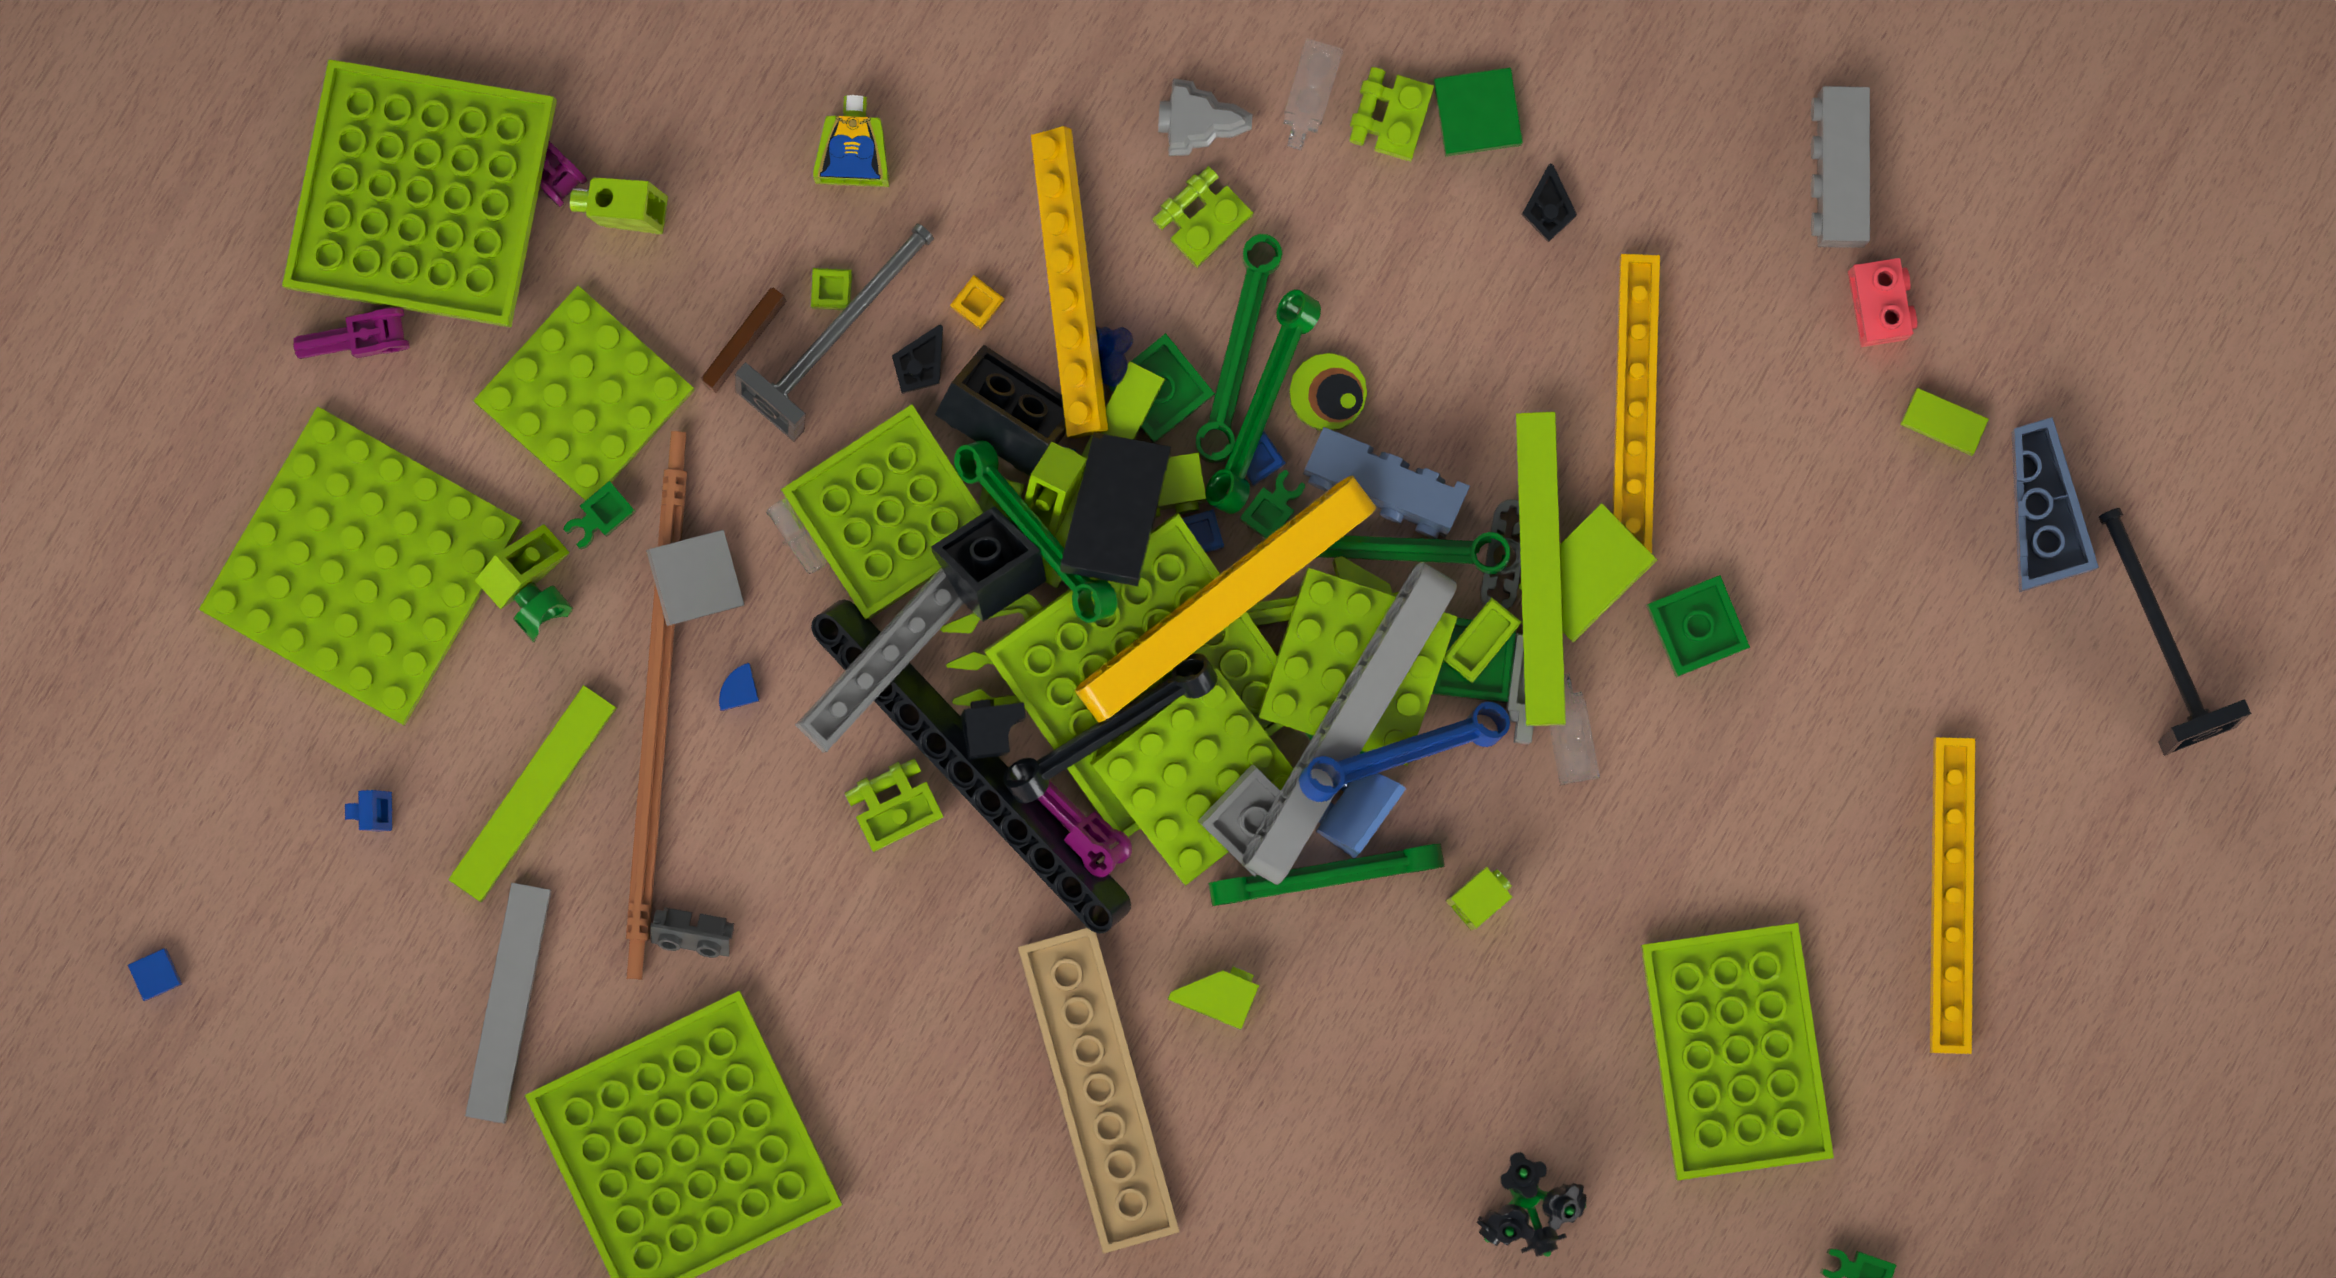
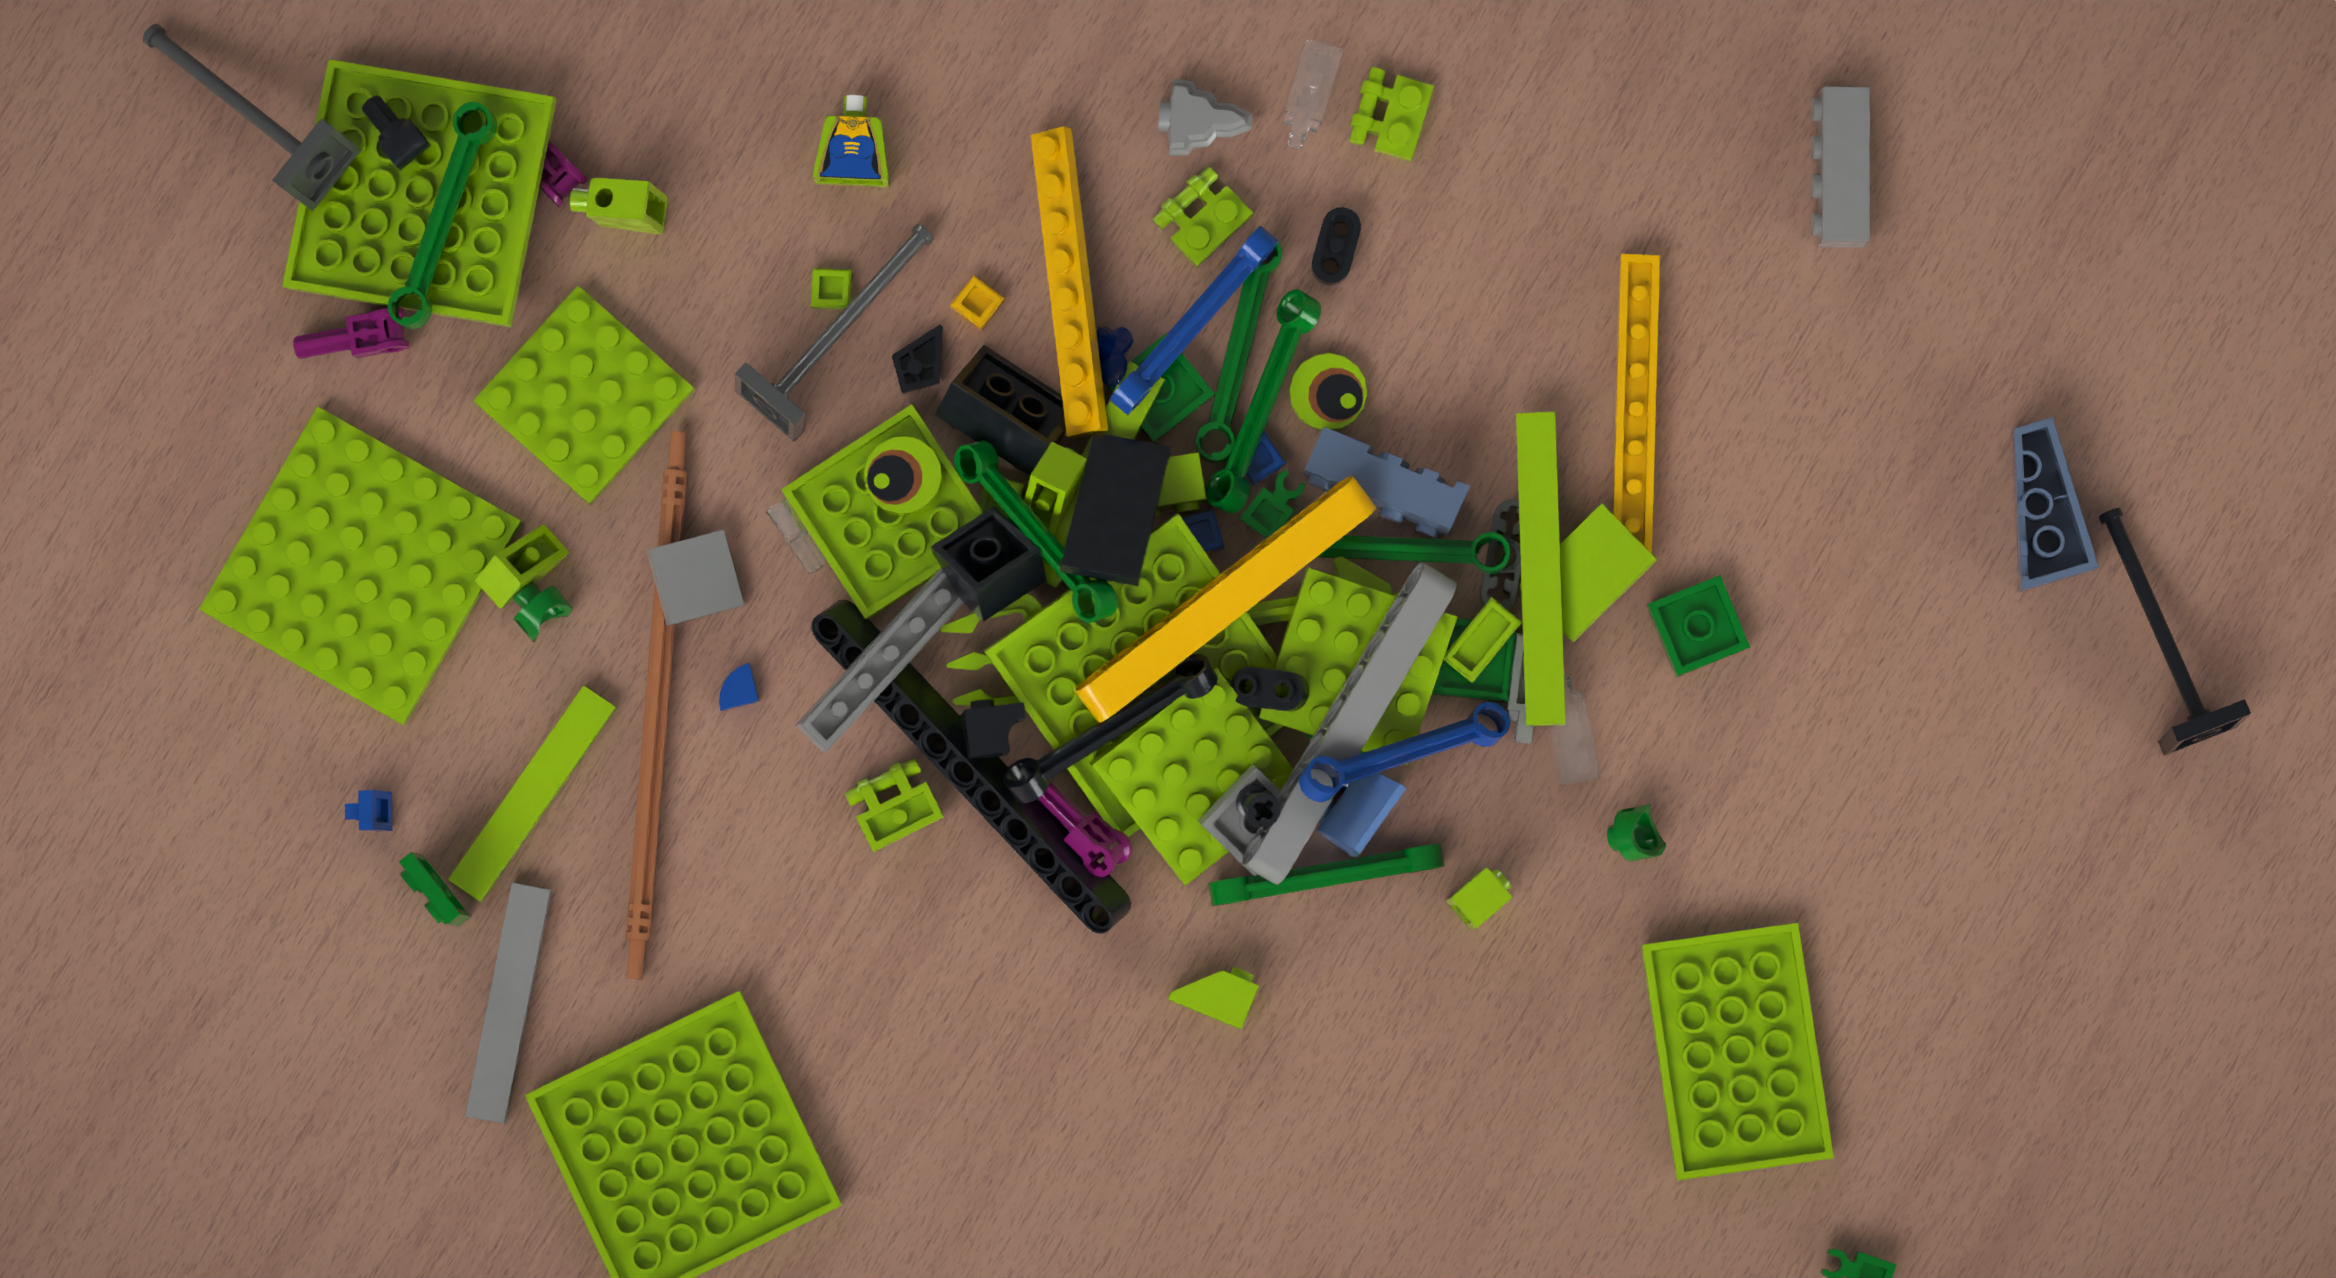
(154, 974): blue tile -> none
(314, 162): none -> dark grey tile
(397, 137): none -> black axle
(442, 215): none -> green piece
(442, 902): none -> green plate
(604, 511): green plate -> none
(673, 931): dark grey hinge -> none
(743, 339): reddish brown tile -> none
(903, 475): none -> tile
(1098, 1090): tan plate -> none
(1141, 380): none -> blue piece
(1249, 796): none -> black bush
(1267, 689): none -> black plate
(1336, 247): none -> black plate
(1478, 112): green tile -> none
(1512, 1220): black plant -> none
(1549, 206): black piece -> none
(1635, 834): none -> green piece
(1882, 302): coral brick -> none
(1944, 421): lime tile -> none
(1952, 895): yellow plate -> none

